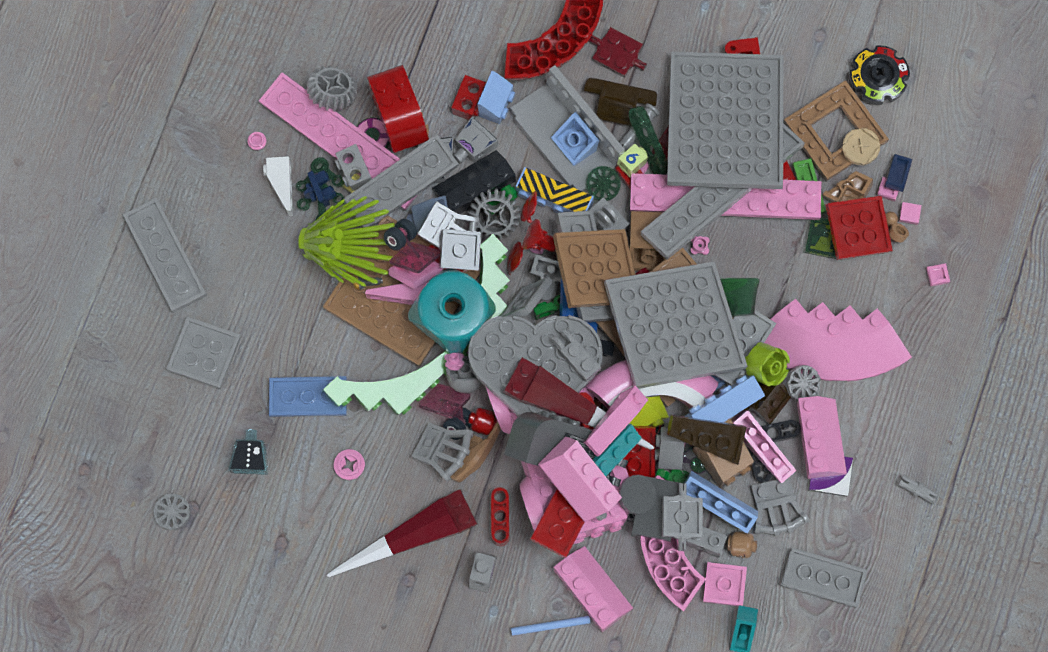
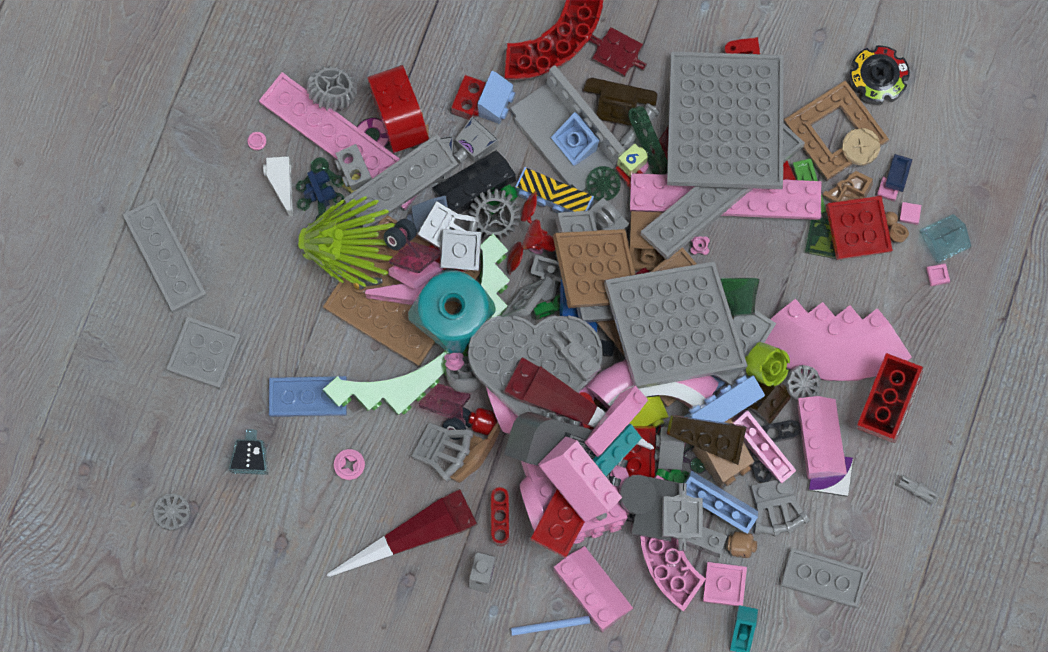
(890, 398): none -> red brick
(946, 238): none -> clear light blue slope

